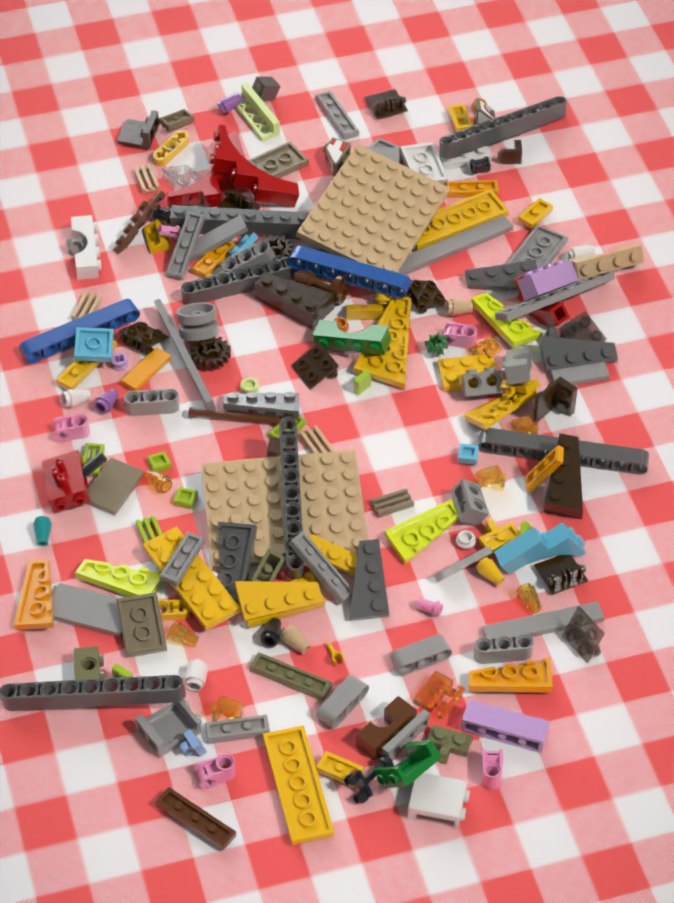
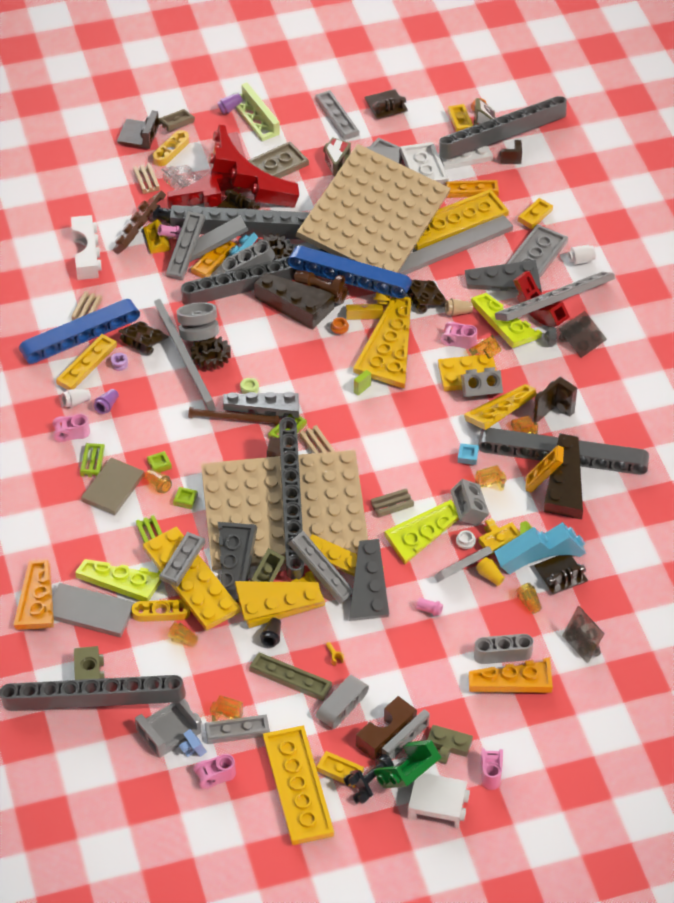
(42, 529): teal cone -> none
(67, 479): red piece -> none
(75, 250): light grey plate -> none
(93, 344): medium azure plate -> none
(119, 671): lime tile -> none
(141, 624): dark tan tile -> none
(146, 369): light orange tile -> none
(151, 402): light grey beam -> none
(195, 818): reddish brown plate -> none
(196, 675): white brick -> none
(266, 87): dark grey brick -> none
(294, 638): tan cone -> none
(316, 366): dark brown hinge -> none
(372, 340): green arch -> none
(421, 654): light grey beam -> none
(434, 690): clear orange plate -> none
(441, 345): green gear -> none
(475, 168): black bush -> none
(505, 726): lavender brick -> none
(517, 366): light grey arch -> none
(525, 388): yellow plate -> none
(542, 623): light grey tile -> none
(547, 279): lavender brick -> none
(566, 352): dark grey wing -> none
(582, 374): light grey tile -> none
(621, 257): tan arch -> none

